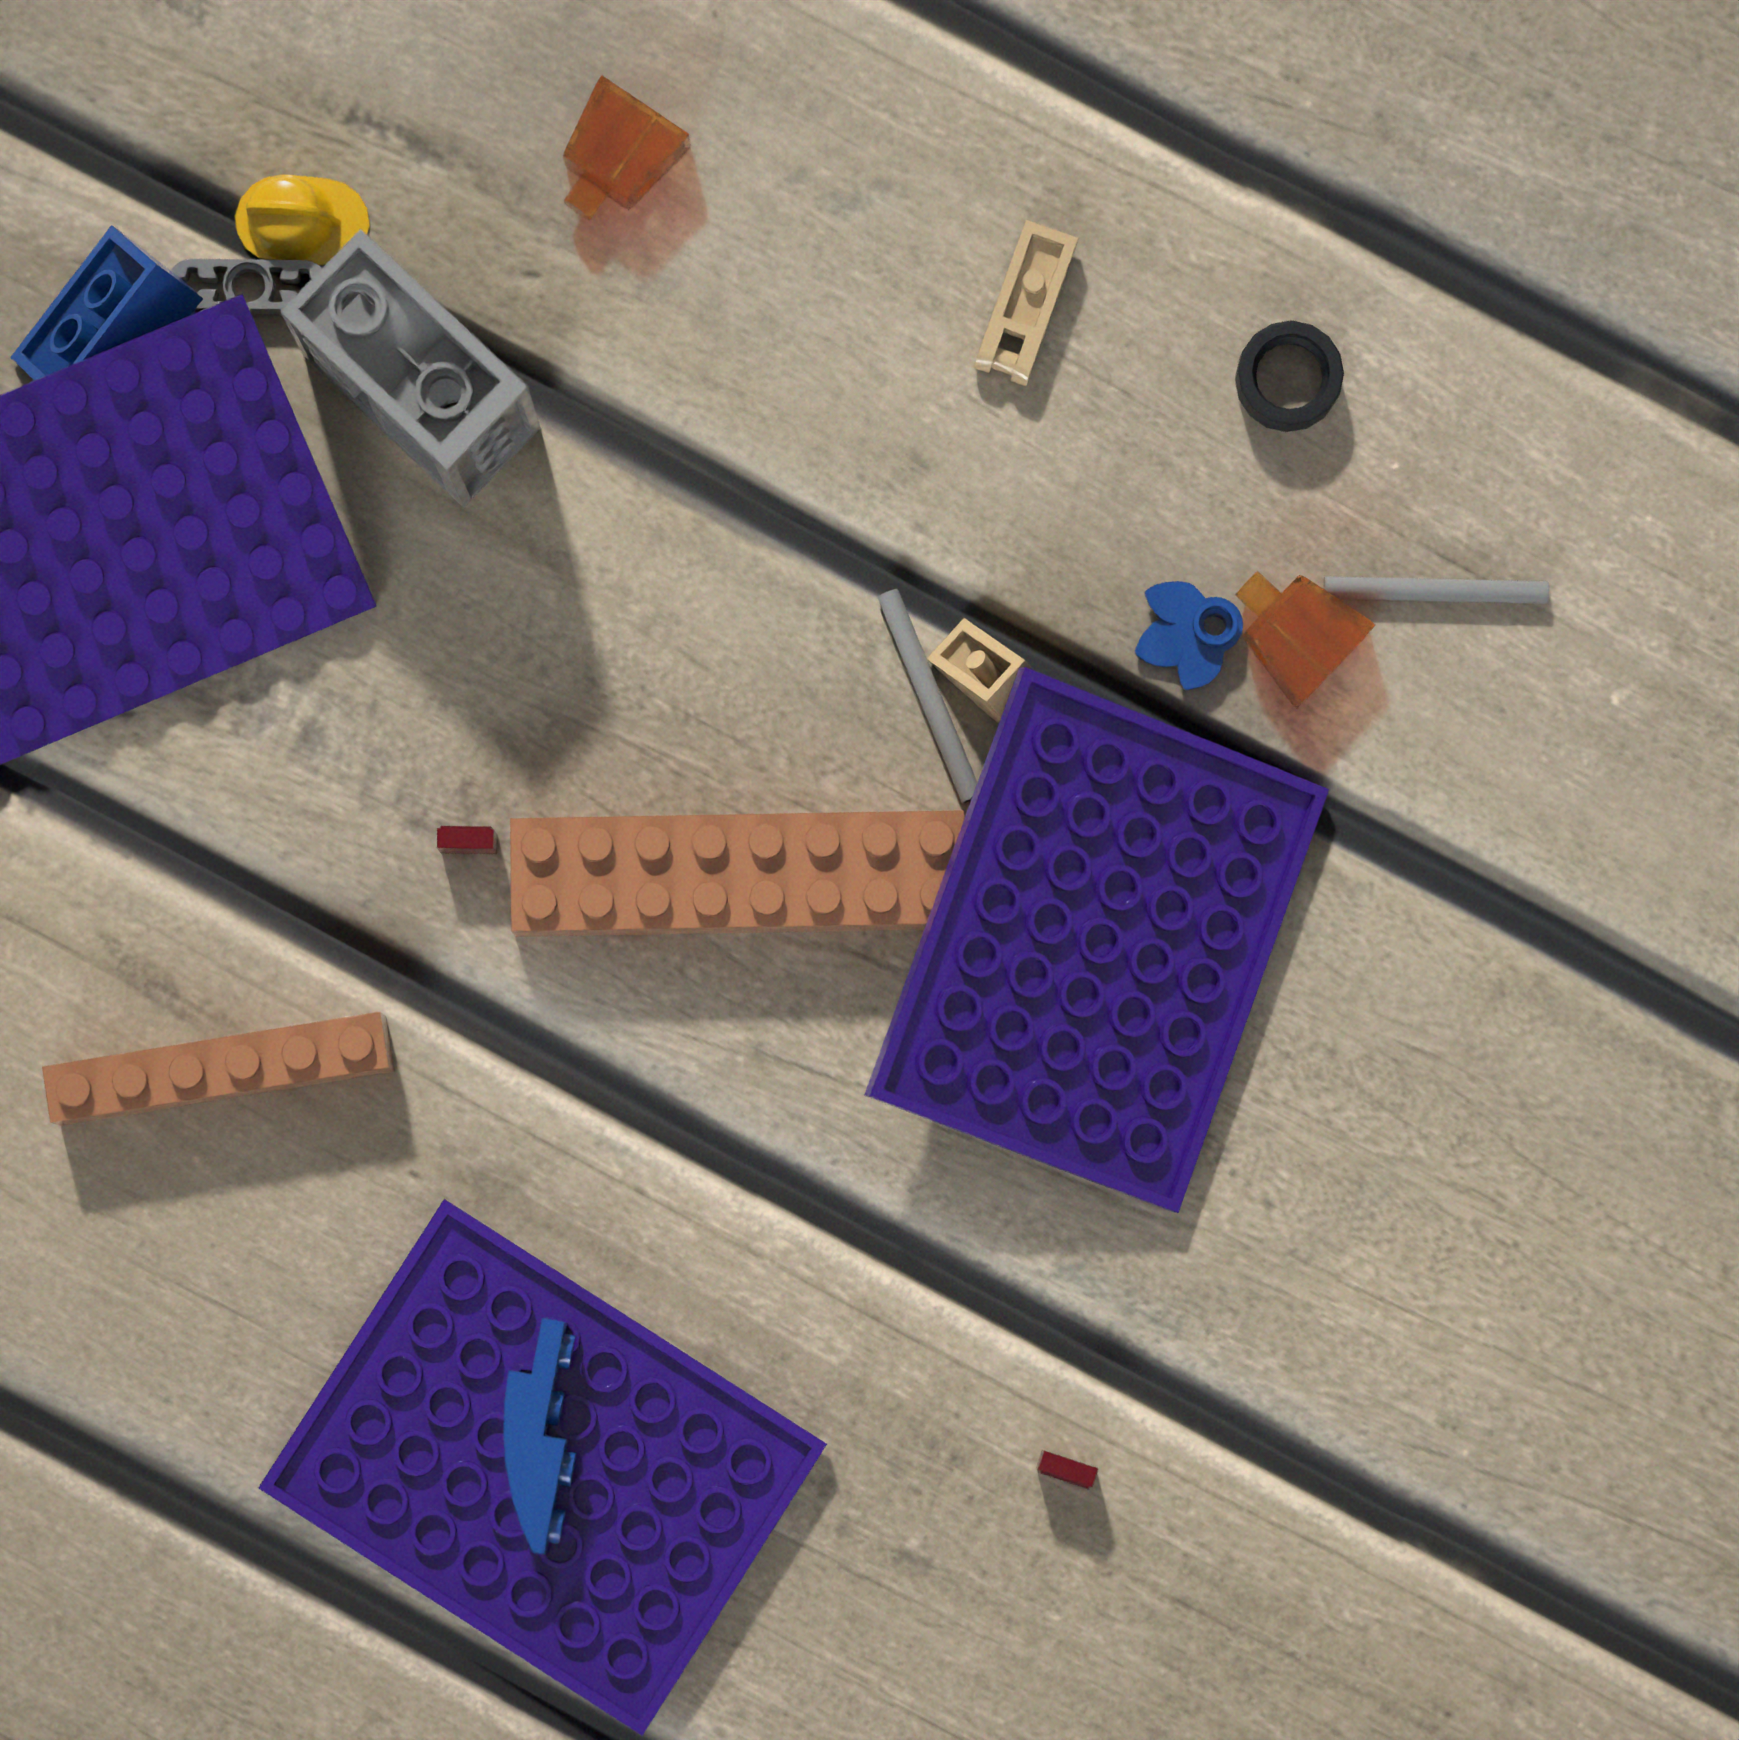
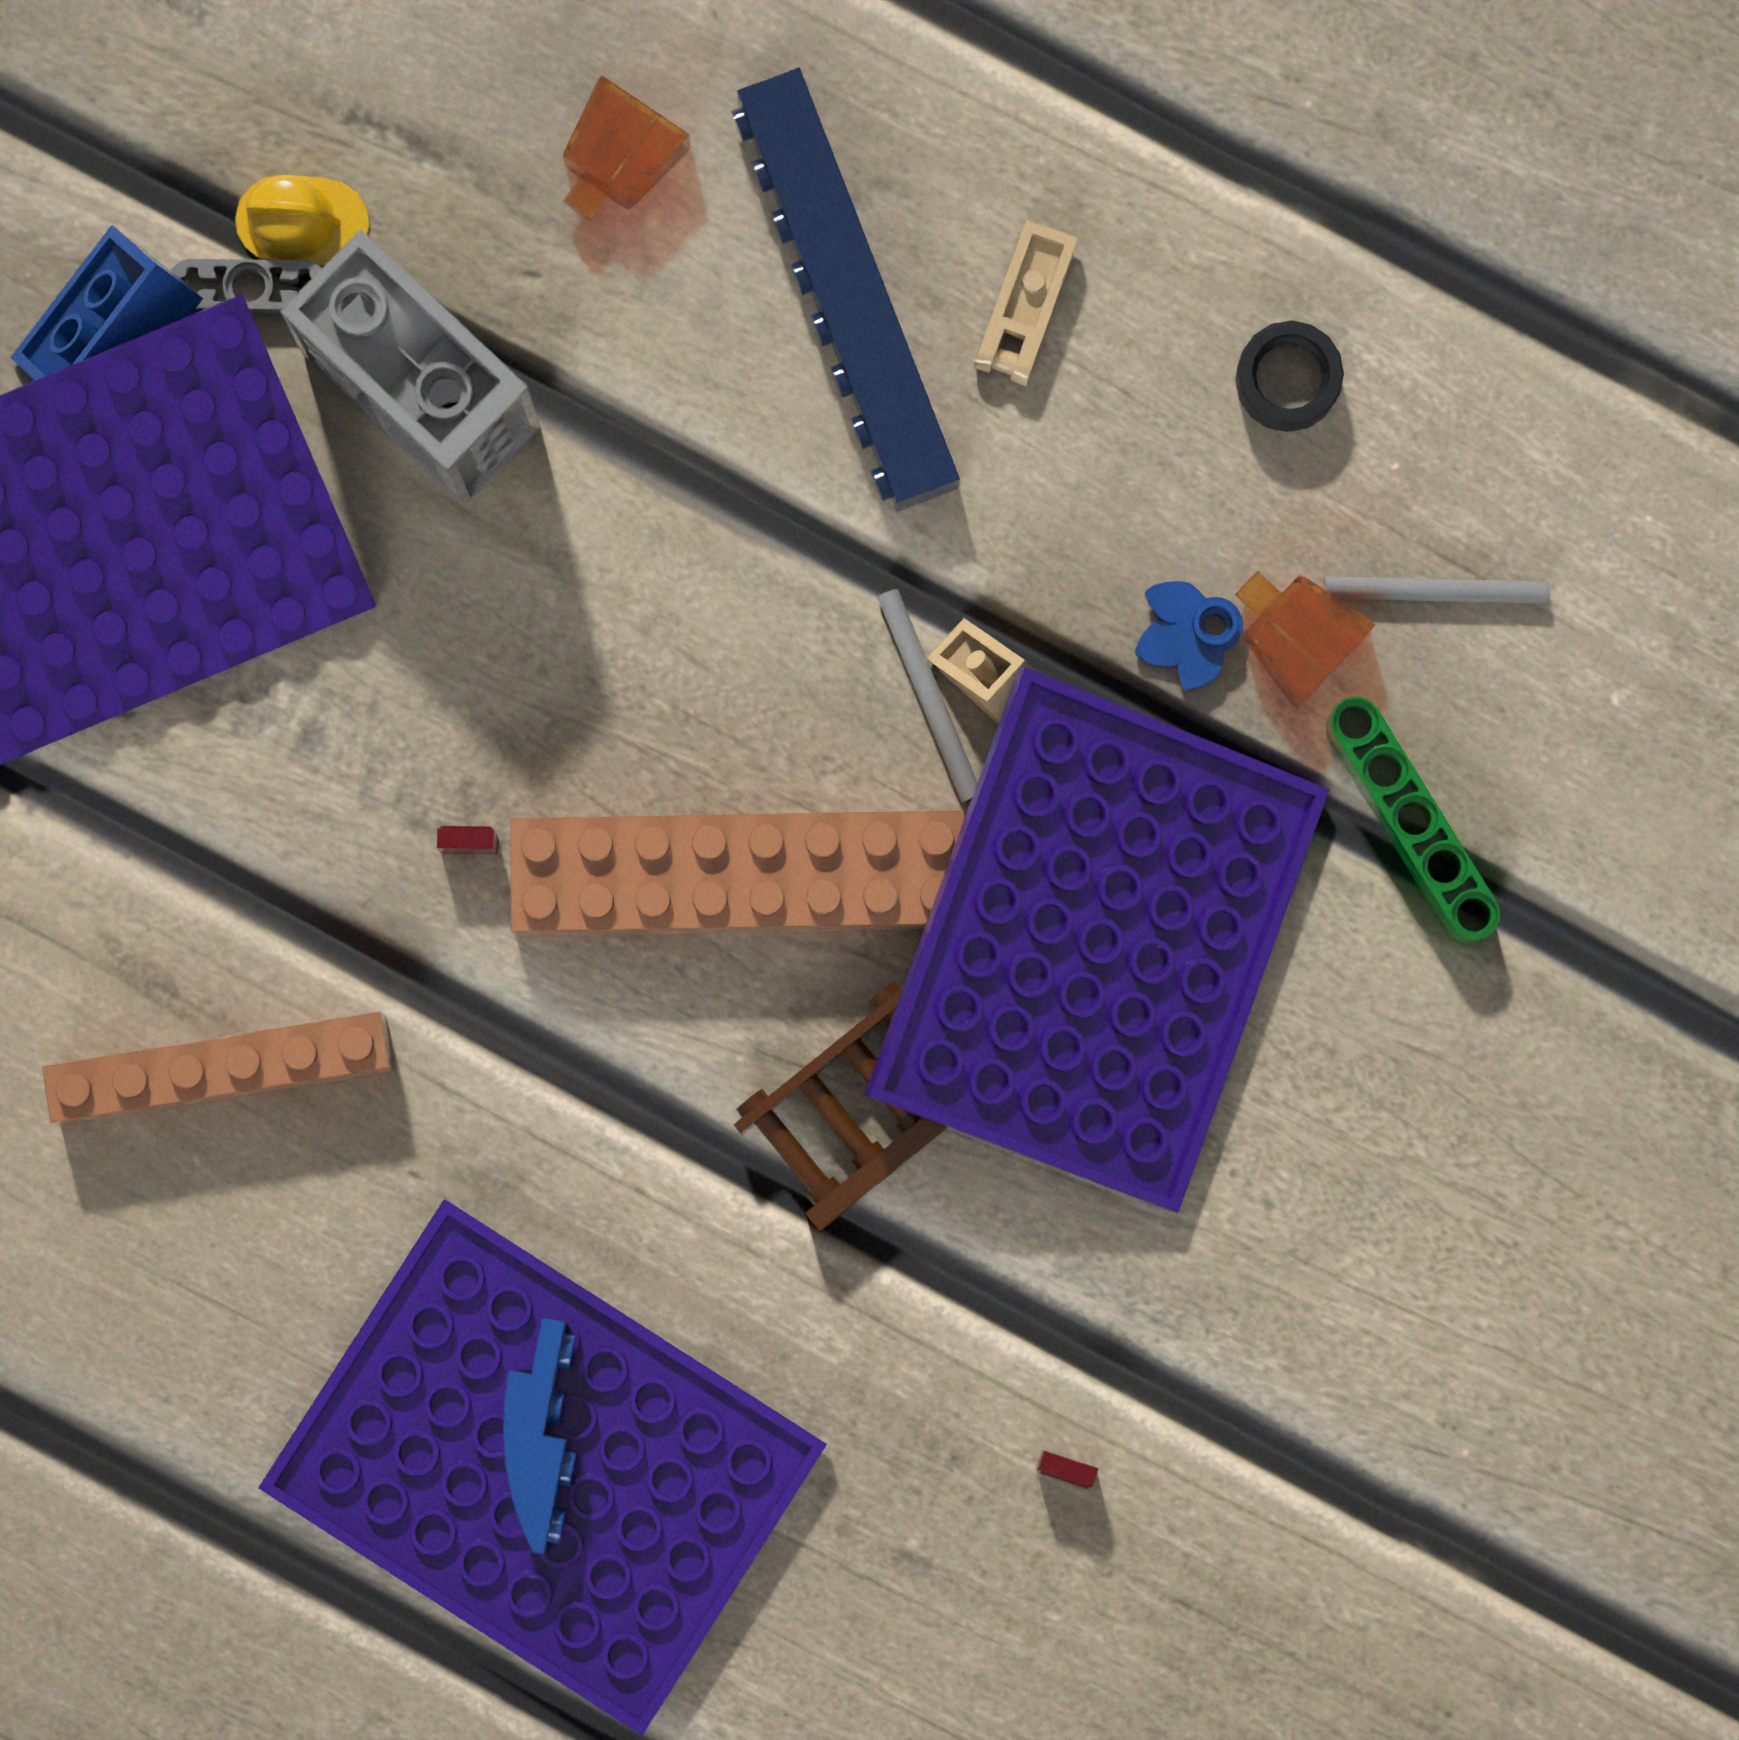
(847, 290): none -> dark blue brick
(871, 1159): none -> reddish brown fence
(1412, 792): none -> green beam

